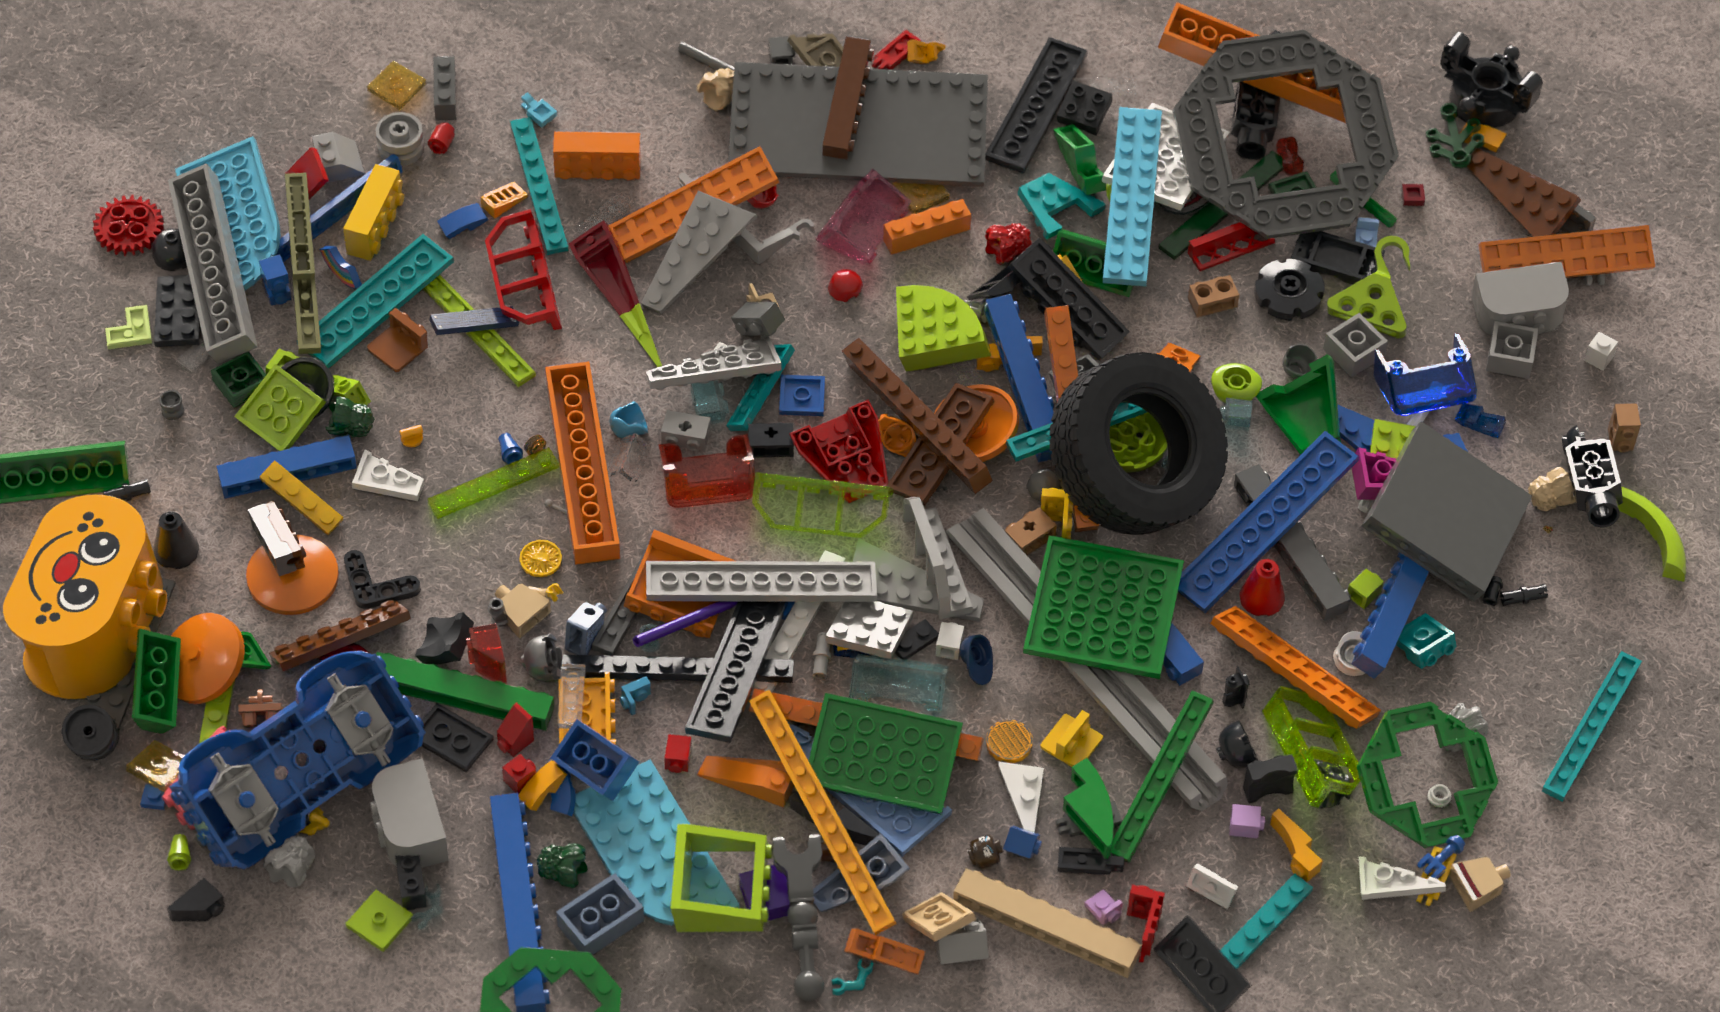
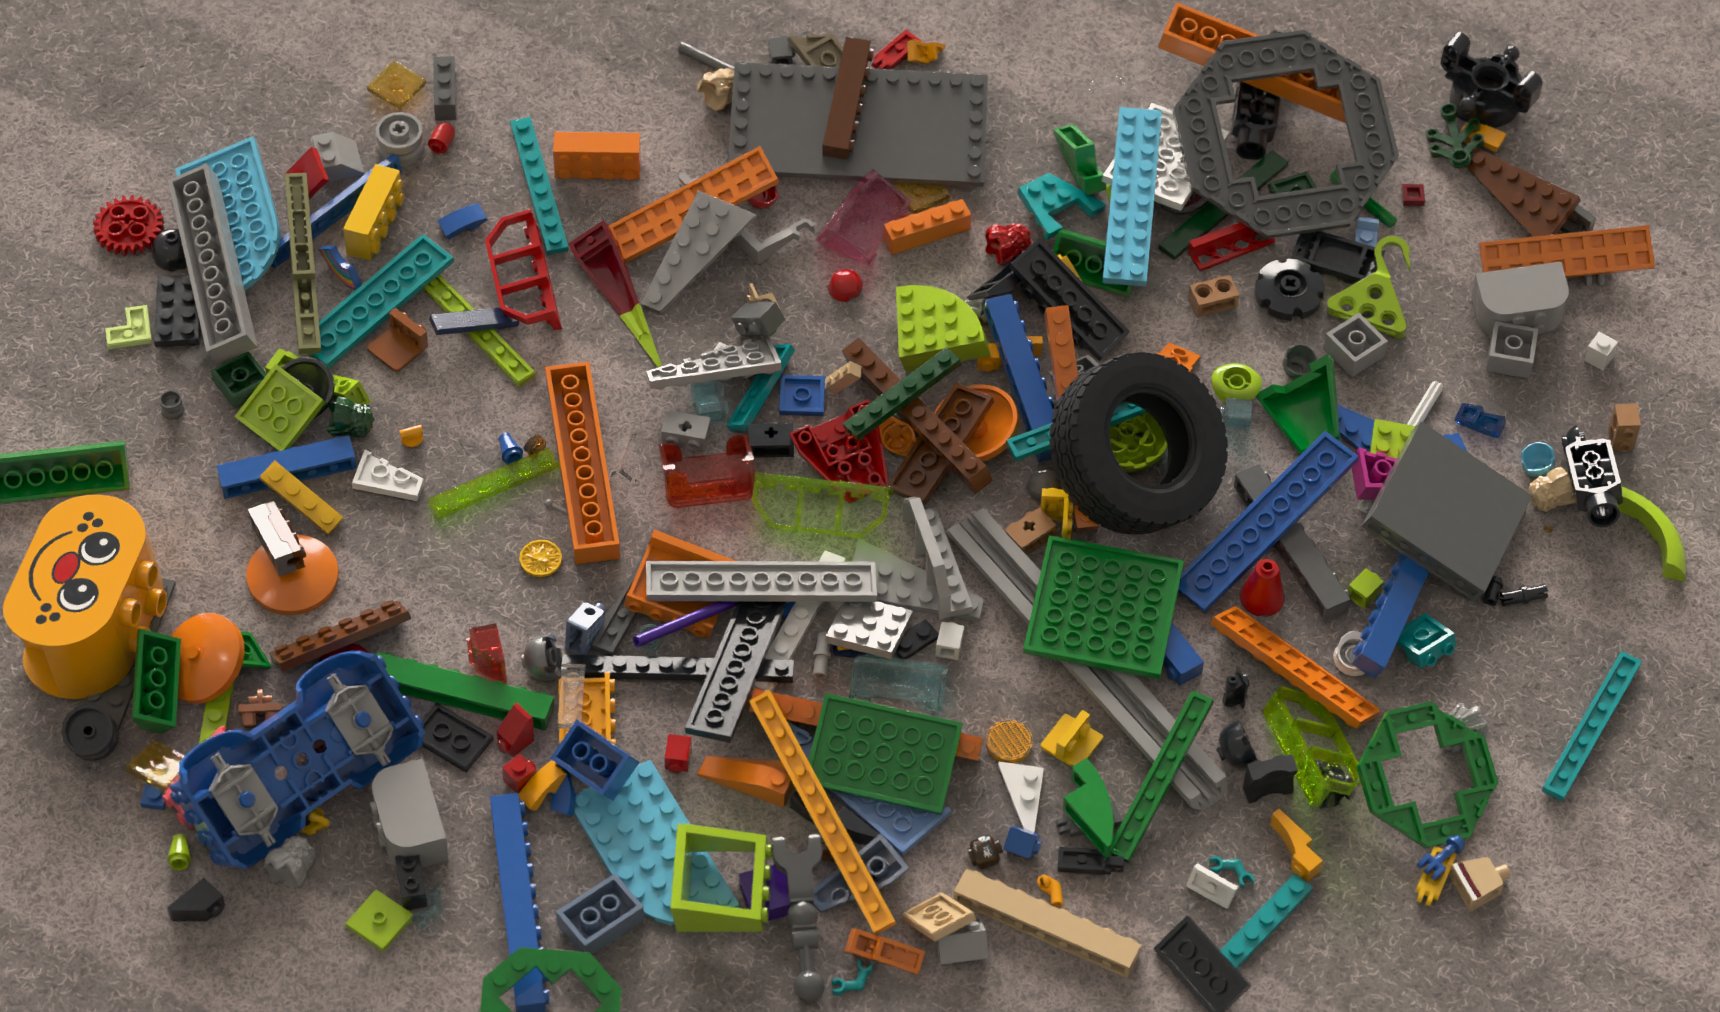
(129, 491): black pin -> none
(174, 542): black cone -> none
(275, 280): blue brick -> none
(374, 591): black beam -> none
(445, 639): black brick -> none
(501, 207): light orange slope -> none
(522, 606): tan torso -> none
(539, 111): medium azure plate -> none
(562, 863): dark green hair -> none
(625, 415): dark azure hair -> none
(634, 692): dark azure bracket -> none
(843, 377): none -> tan piece
(901, 394): none -> dark green plate
(978, 656): dark blue cap -> none
(1036, 105): black plate -> none
(1052, 888): none -> light orange arm
(1084, 107): black brick -> none
(1104, 907): lavender bracket -> none
(1146, 905): red plate -> none
(1235, 864): none -> teal arm
(1246, 821): lavender brick -> none
(1288, 149): clear red piece -> none
(1389, 881): white wing -> none
(1427, 386): clear blue windscreen -> none
(1442, 790): white plate -> none
(1540, 457): none -> medium azure hair

